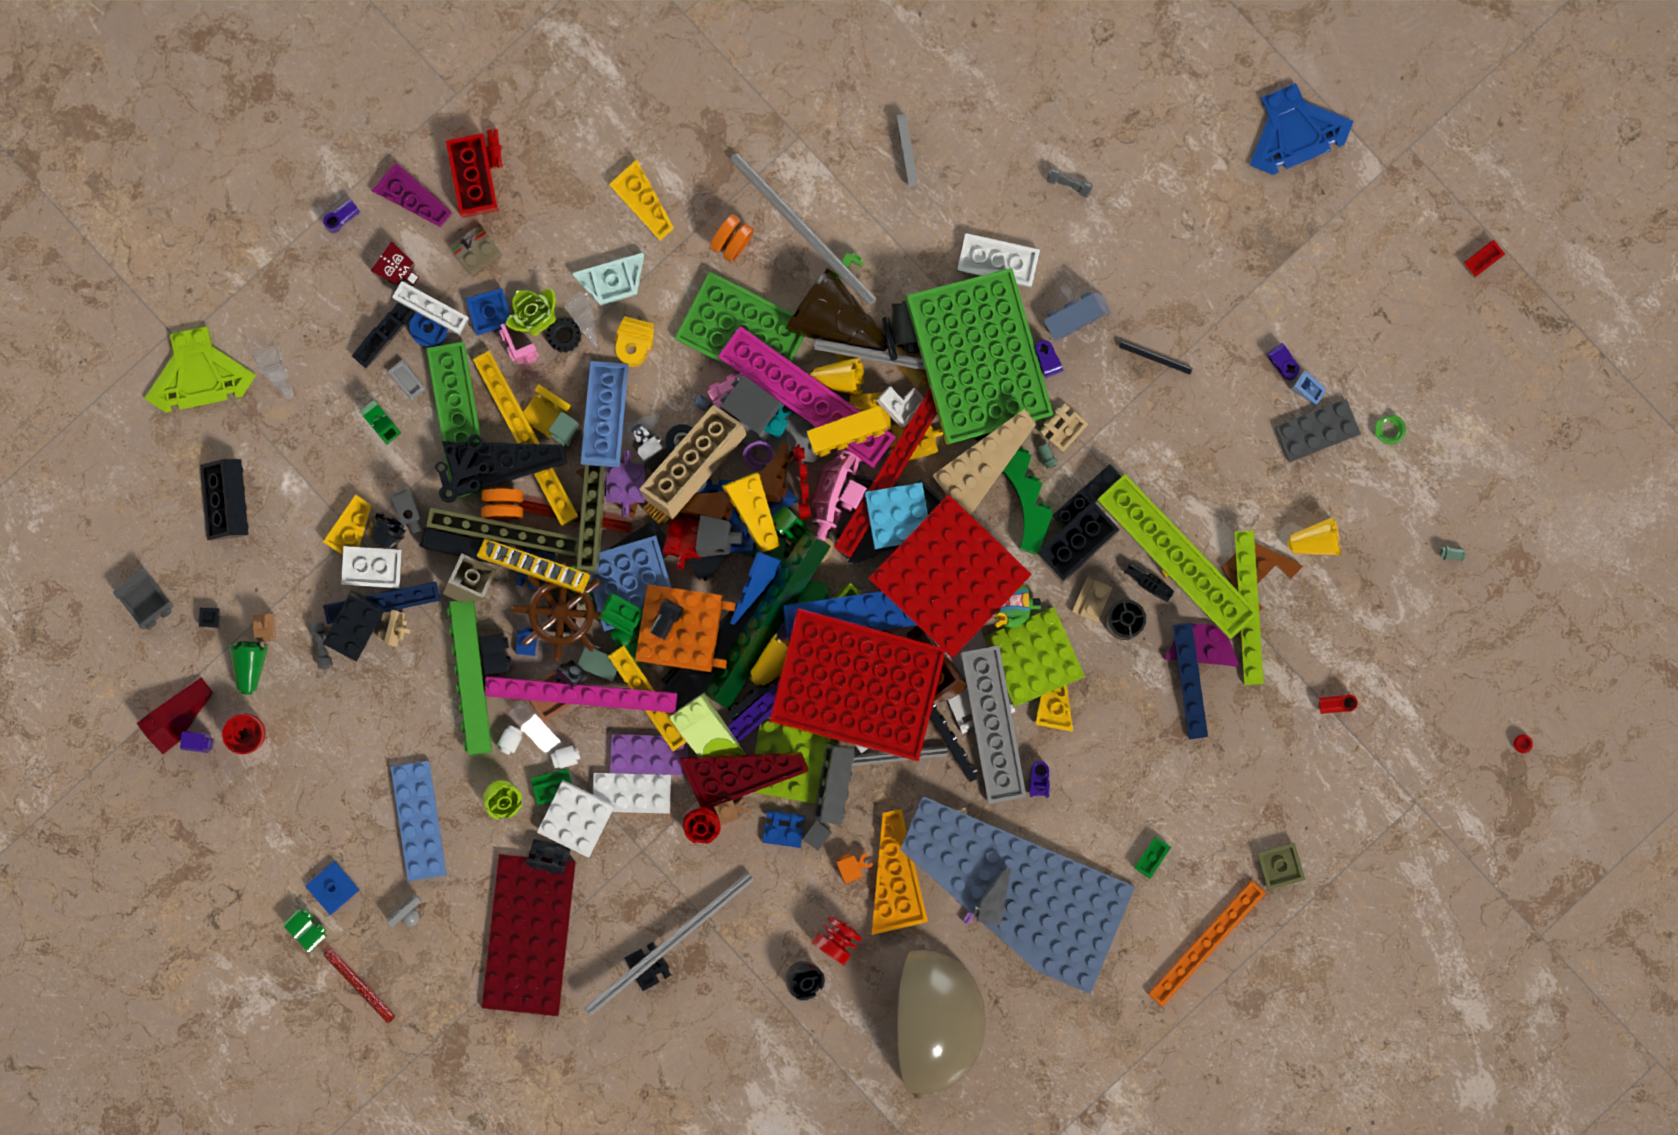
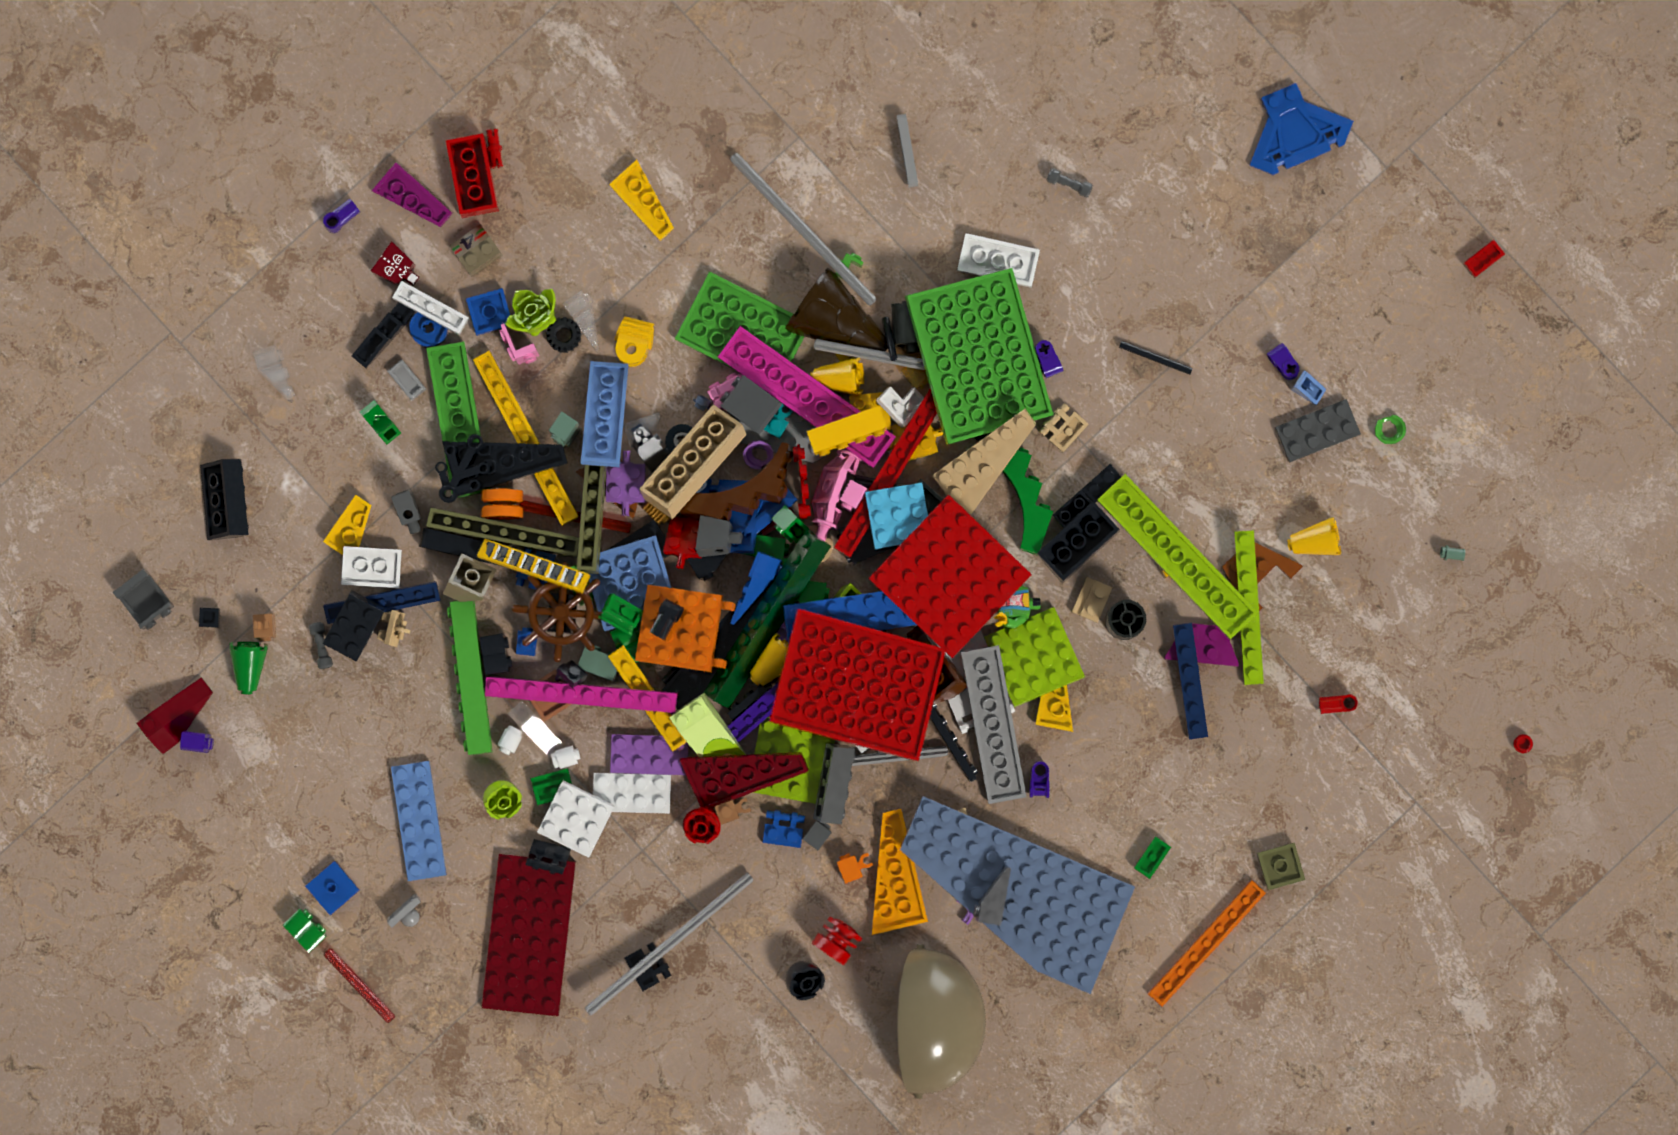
(197, 374): lime plate -> none
(233, 737): red wheel -> none
(385, 531): black cone -> none
(544, 410): yellow bracket -> none
(613, 279): light aqua wing -> none
(729, 236): orange wheel -> none
(751, 503): yellow wing -> none
(1047, 456): sand green pin -> none
(1077, 315): sand blue wedge -> none
(1150, 582): black hinge -> none

